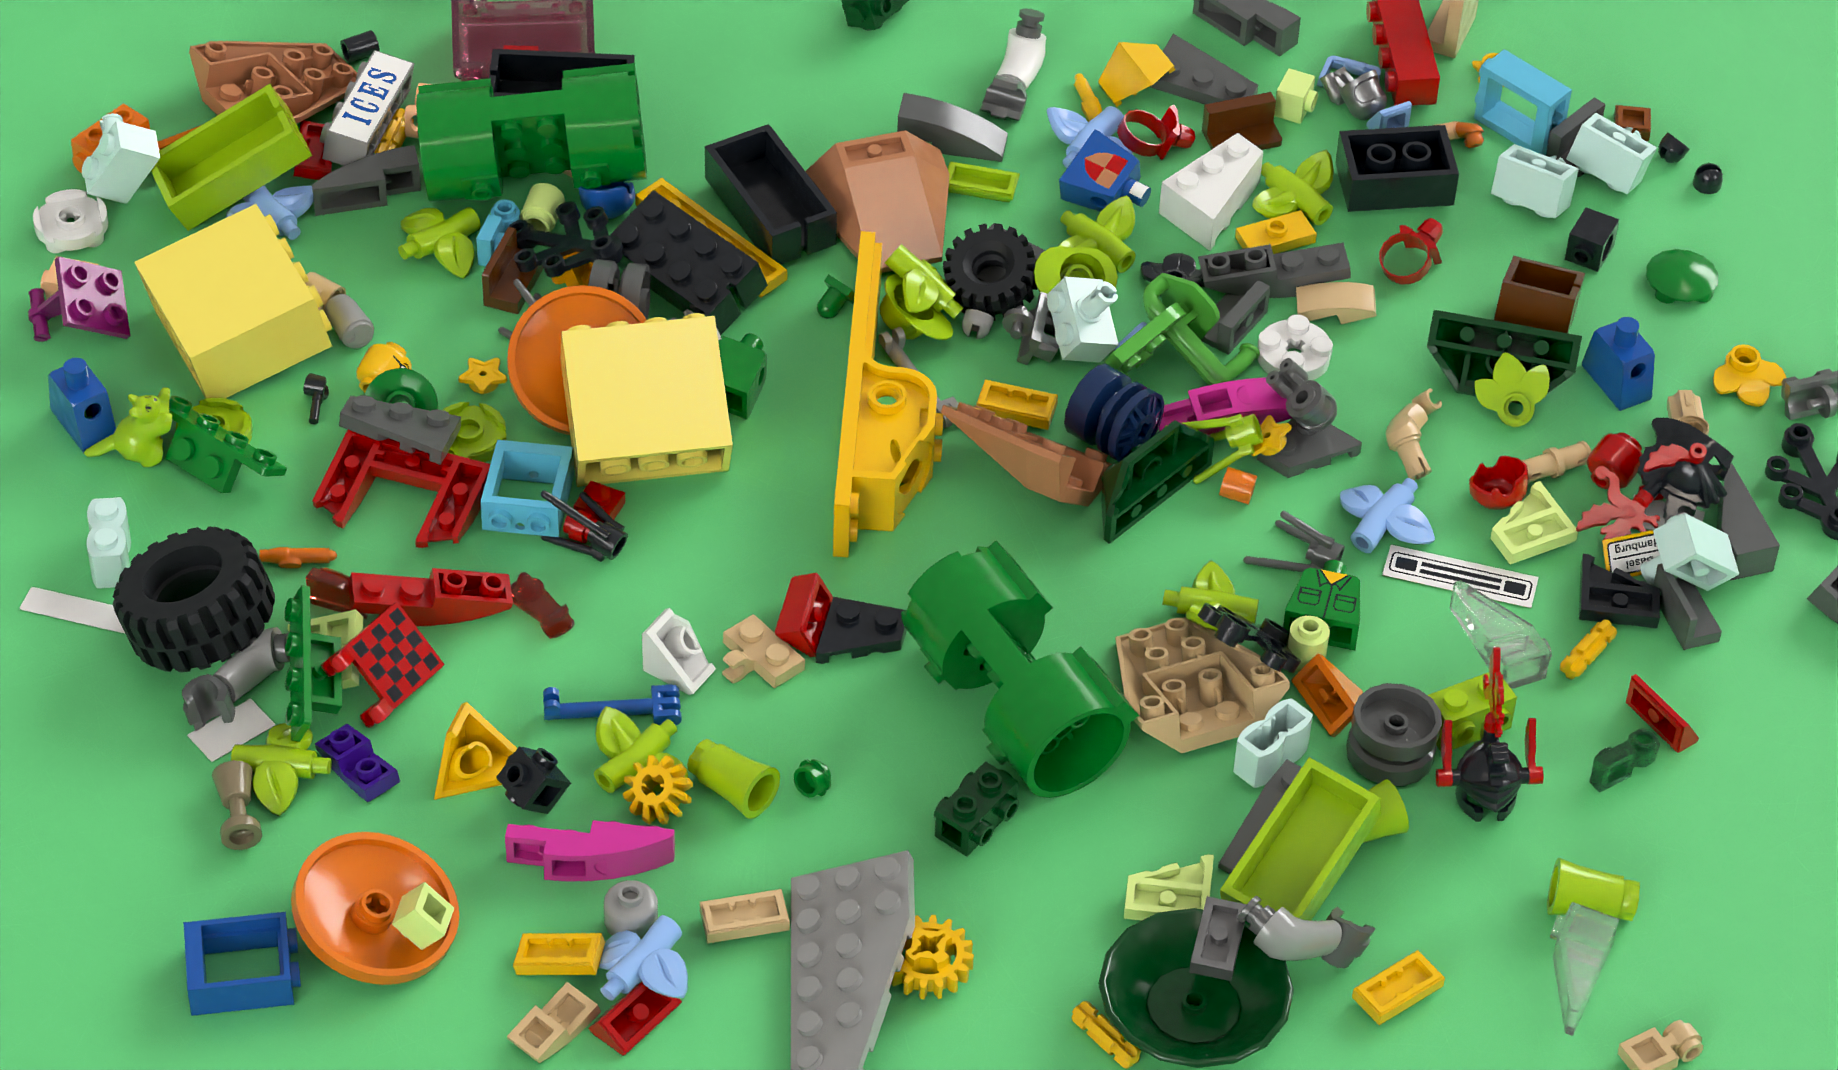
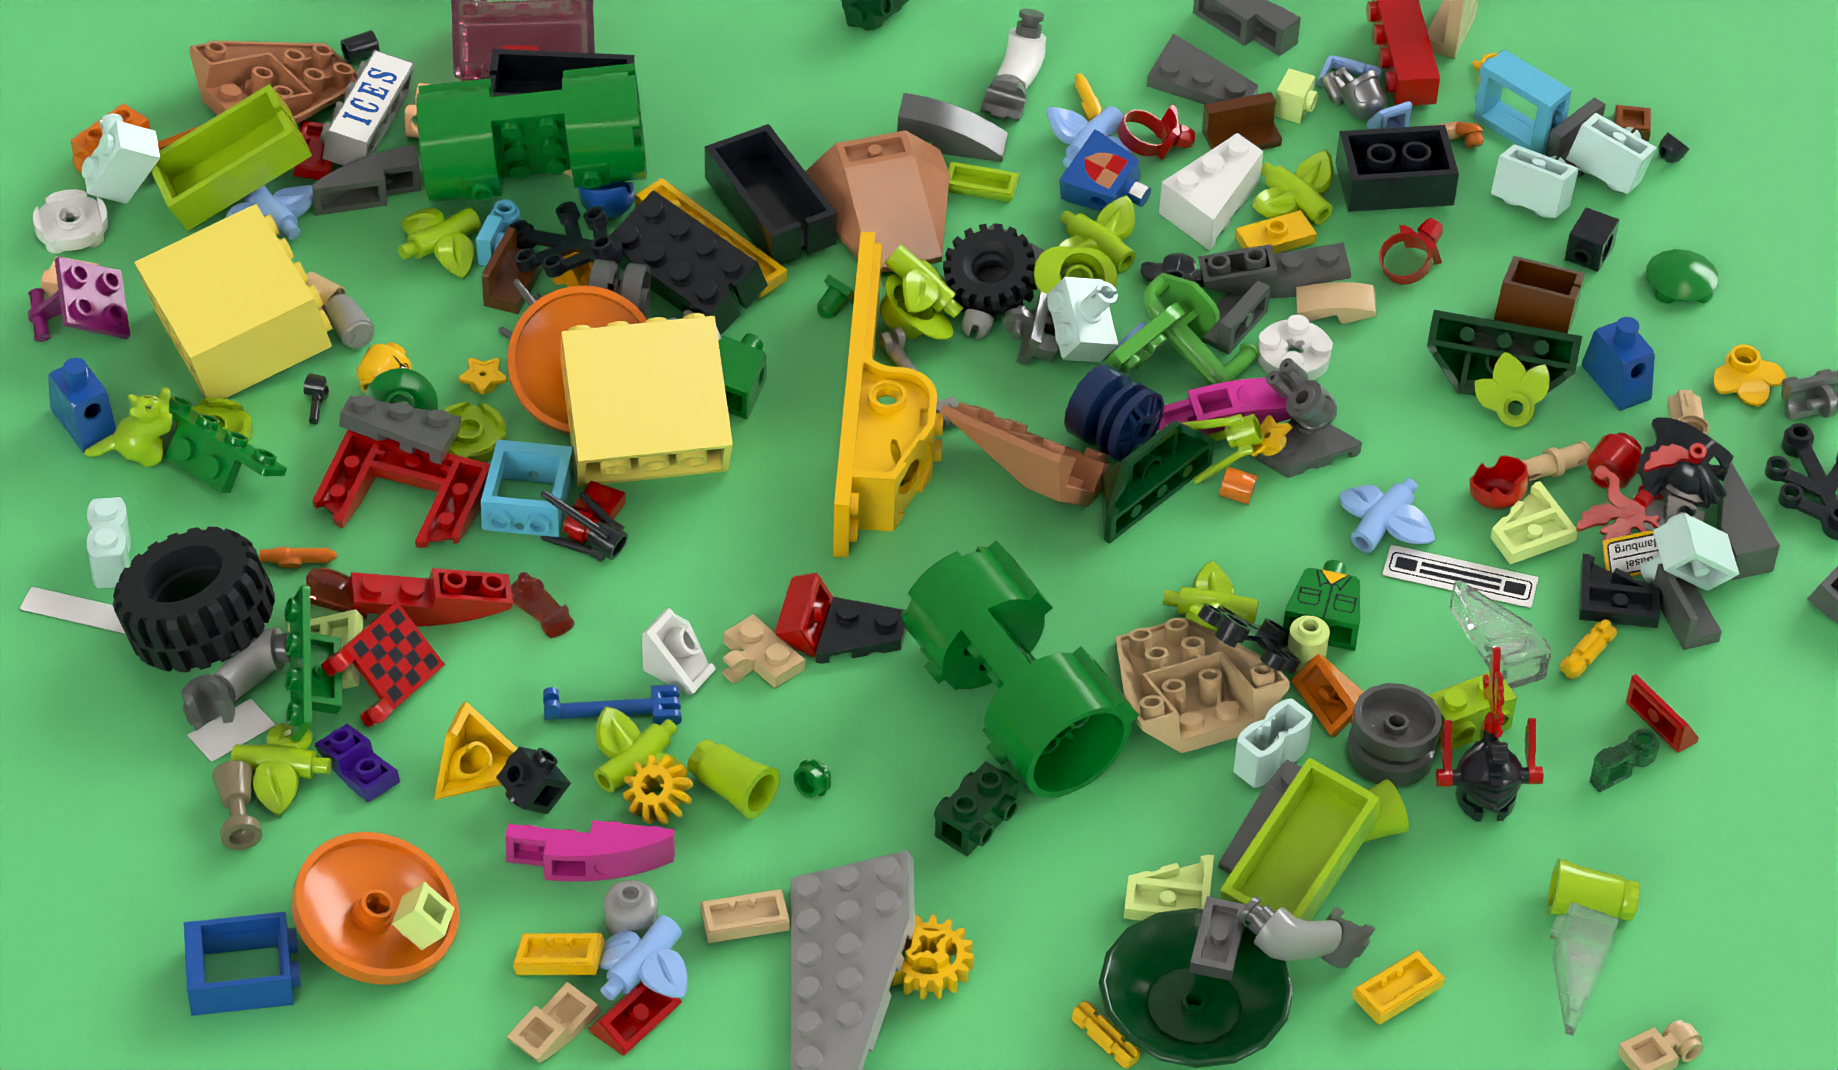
(394, 133): yellow axle -> none
(541, 206): yellowish green brick -> none
(1018, 403): yellow plate -> none
(1133, 69): yellow slope -> none
(1320, 549): dark grey plant -> none
(1404, 434): tan arm -> none
(1708, 178): black hinge -> none

